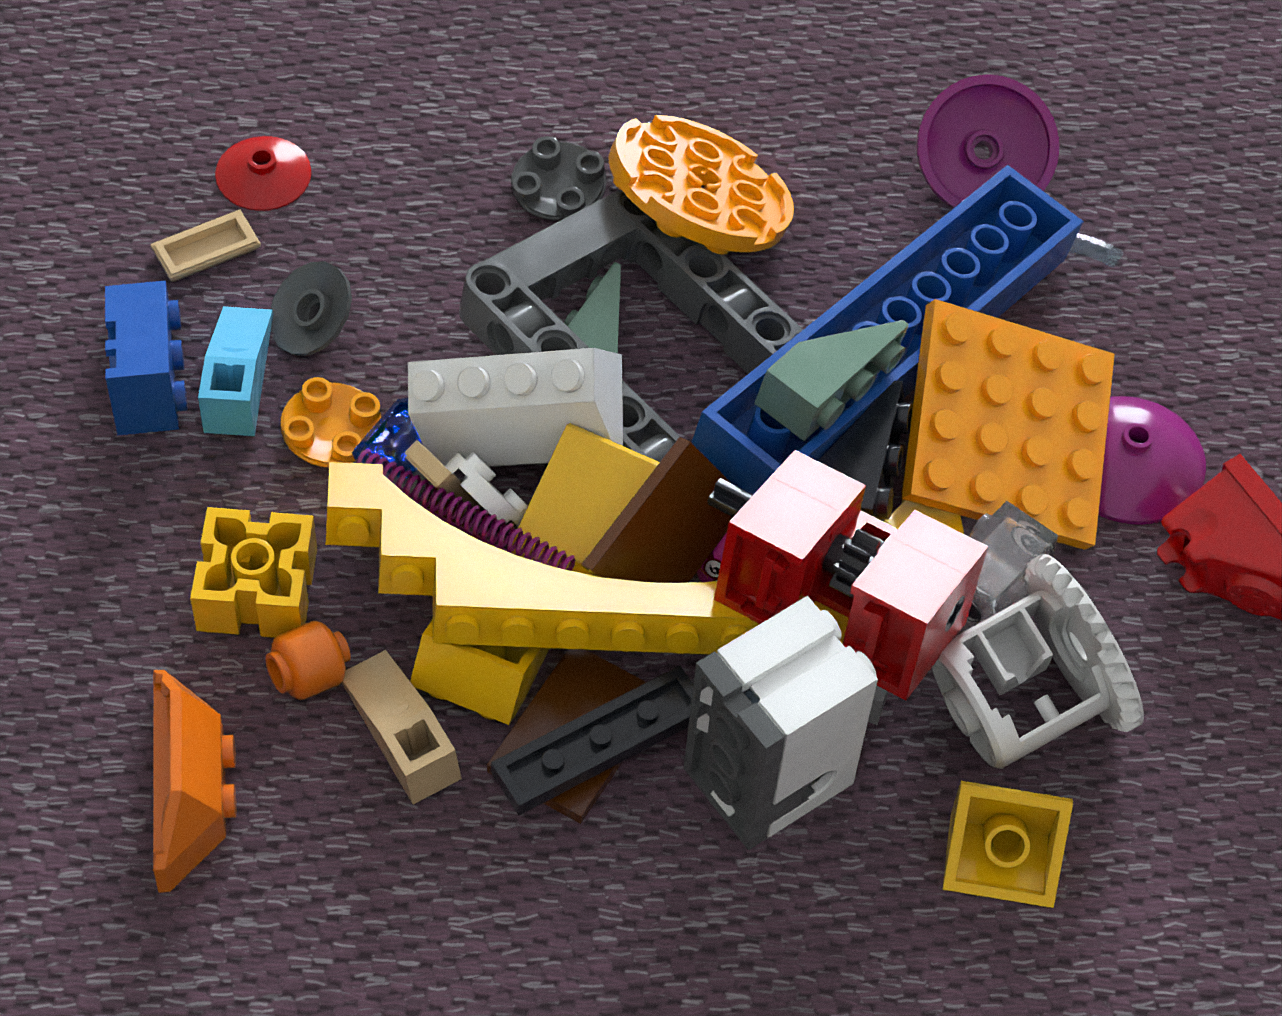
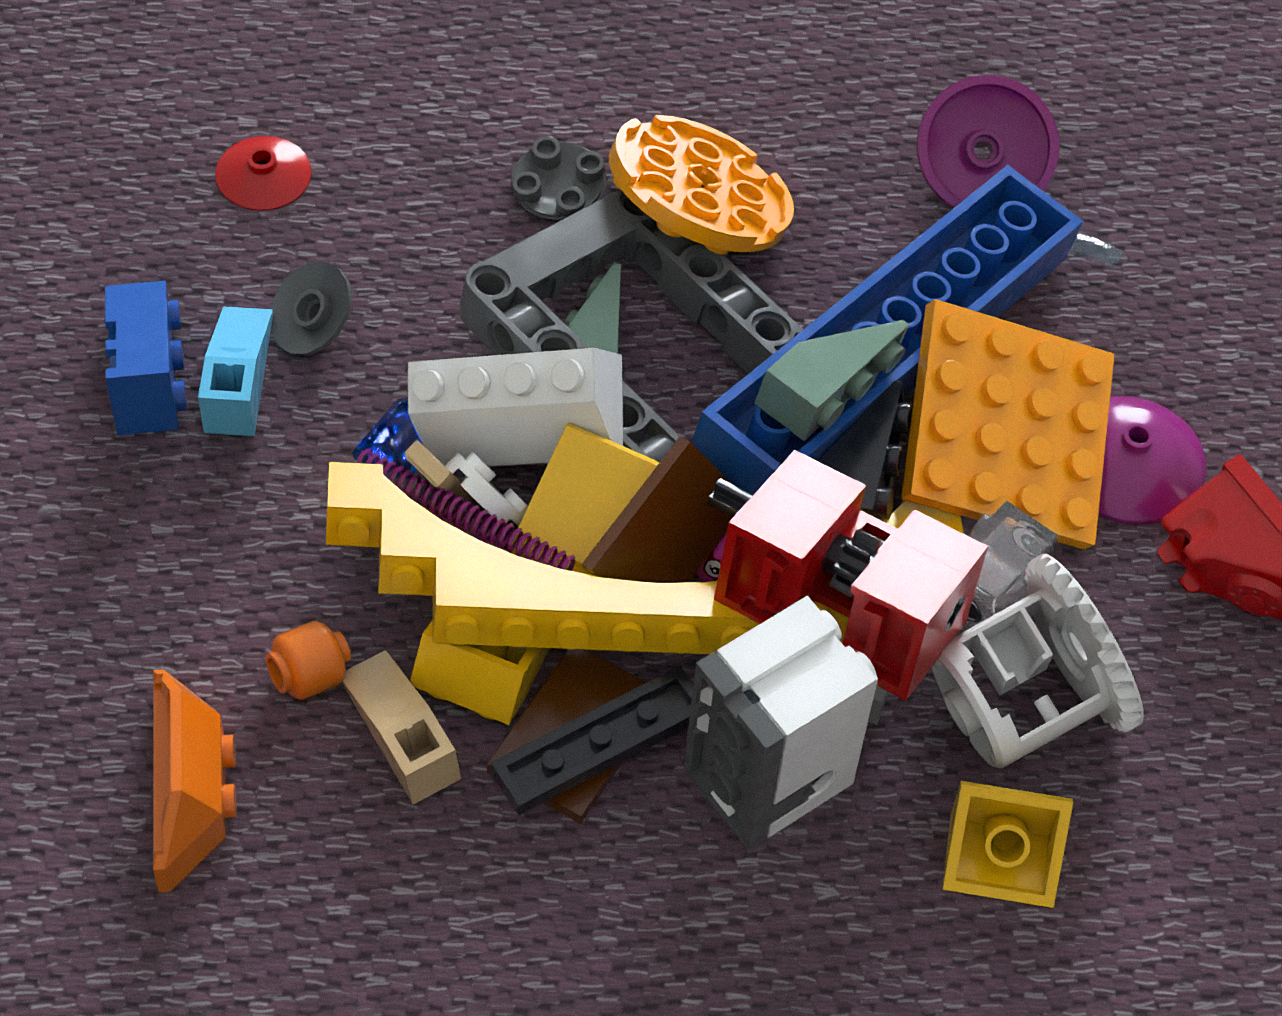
(205, 245): tan tile -> none
(253, 572): yellow brick -> none
(328, 421): light orange dish -> none

